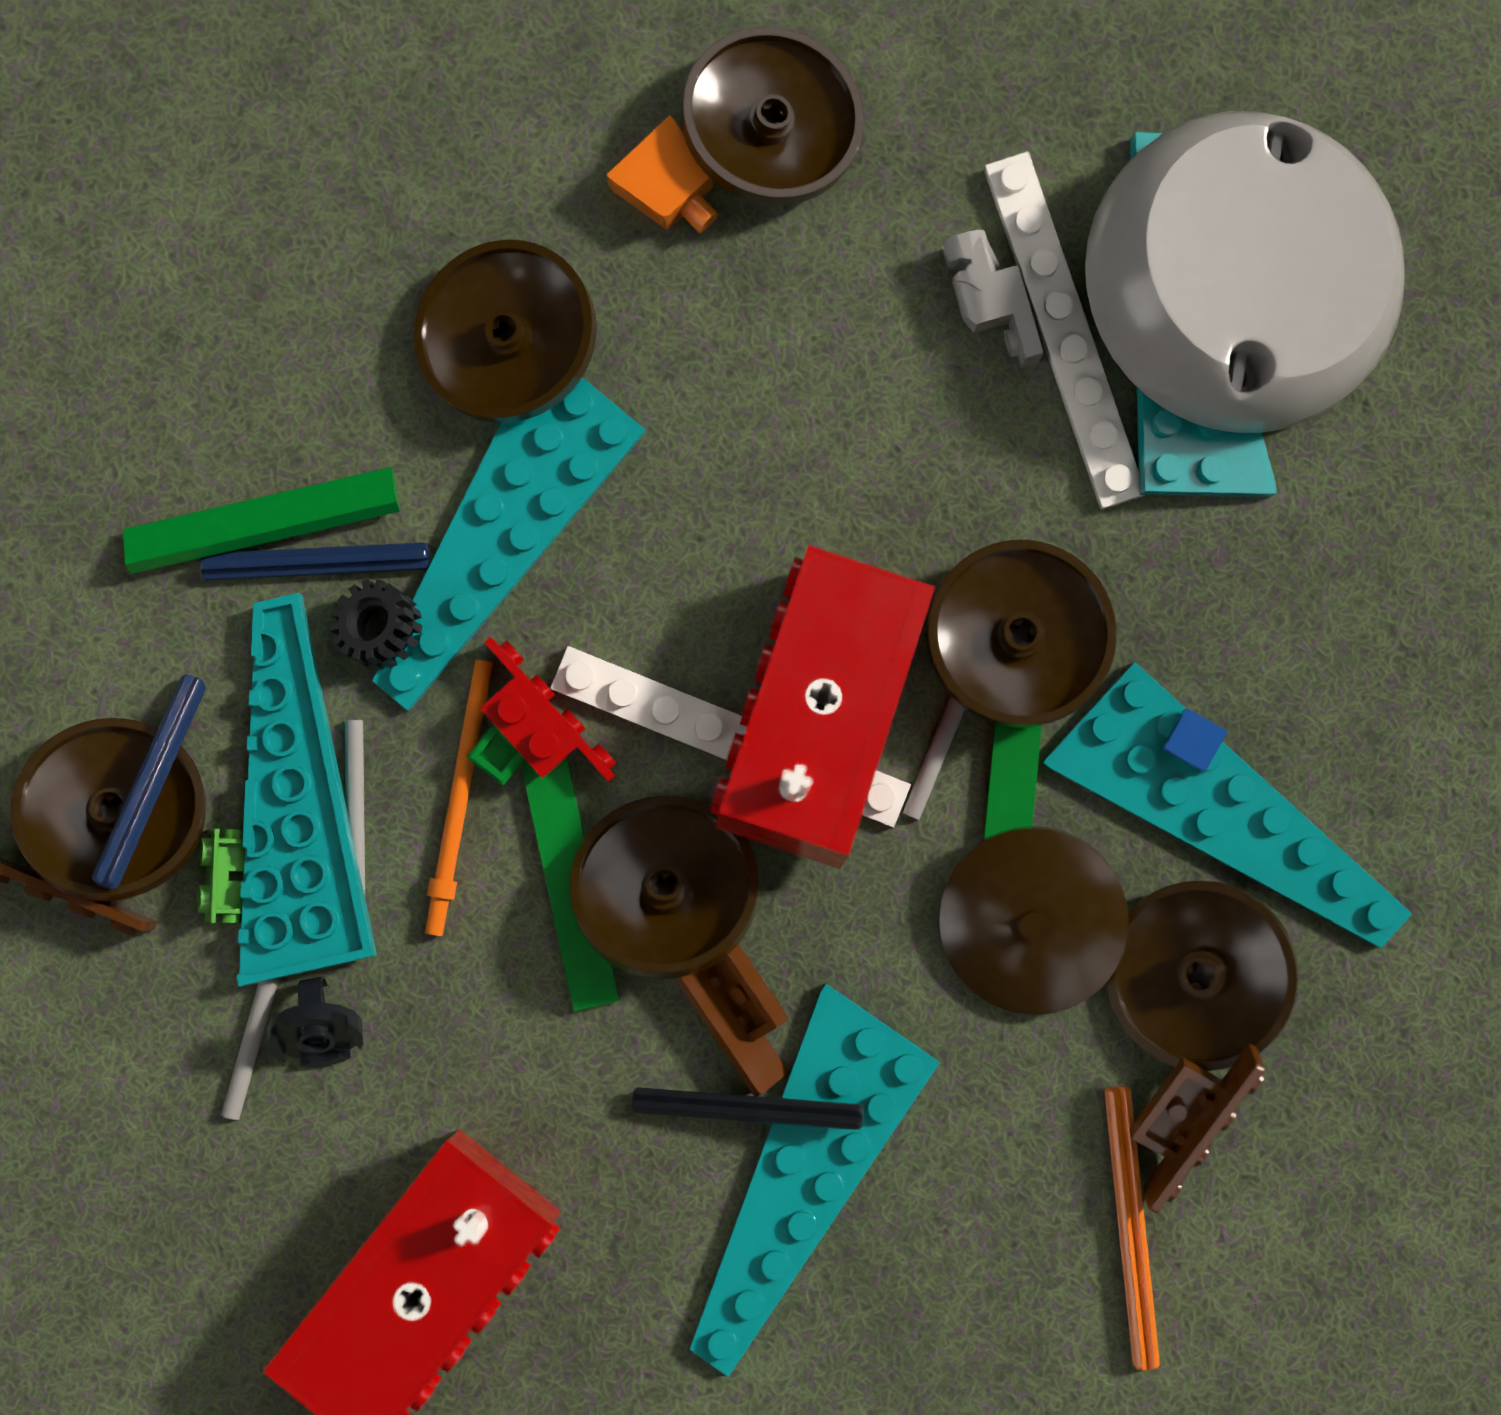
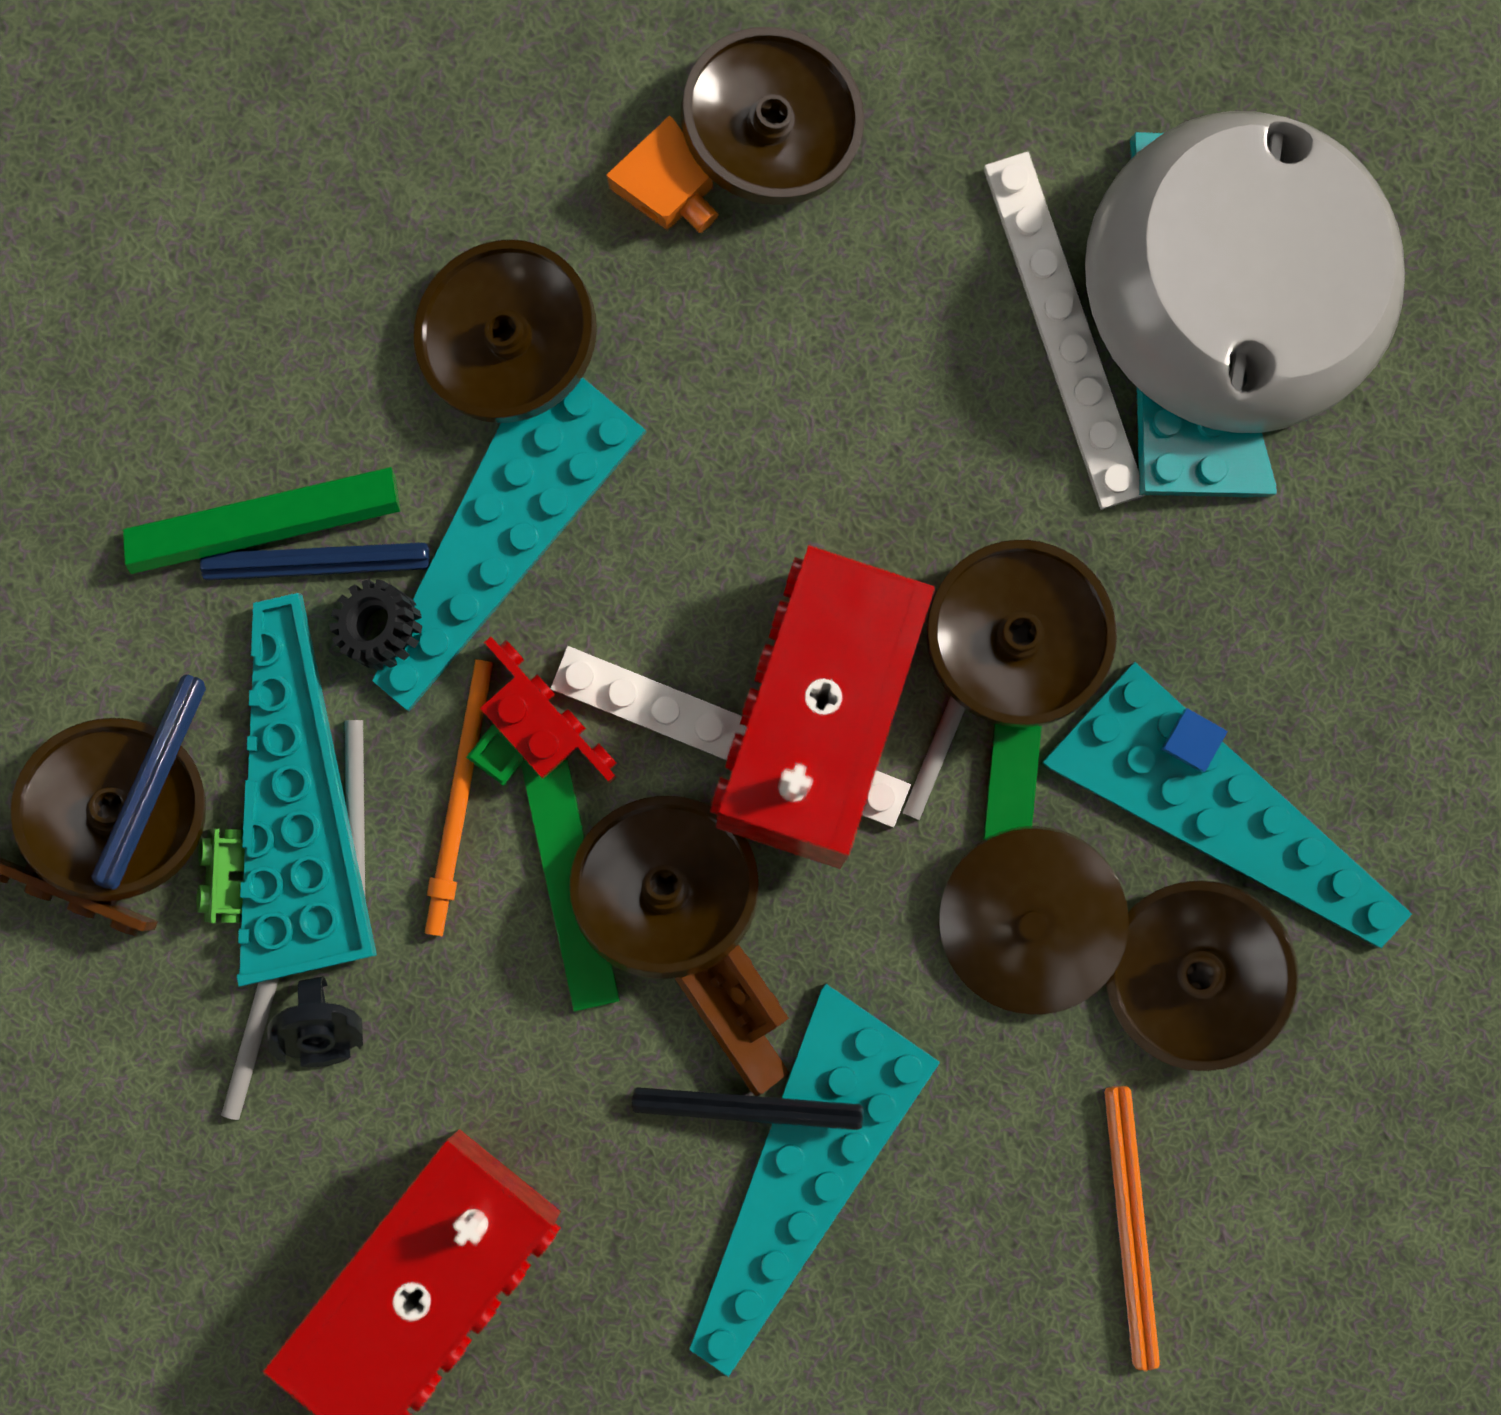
(991, 296): light grey plate -> none
(1187, 1118): reddish brown bracket -> none

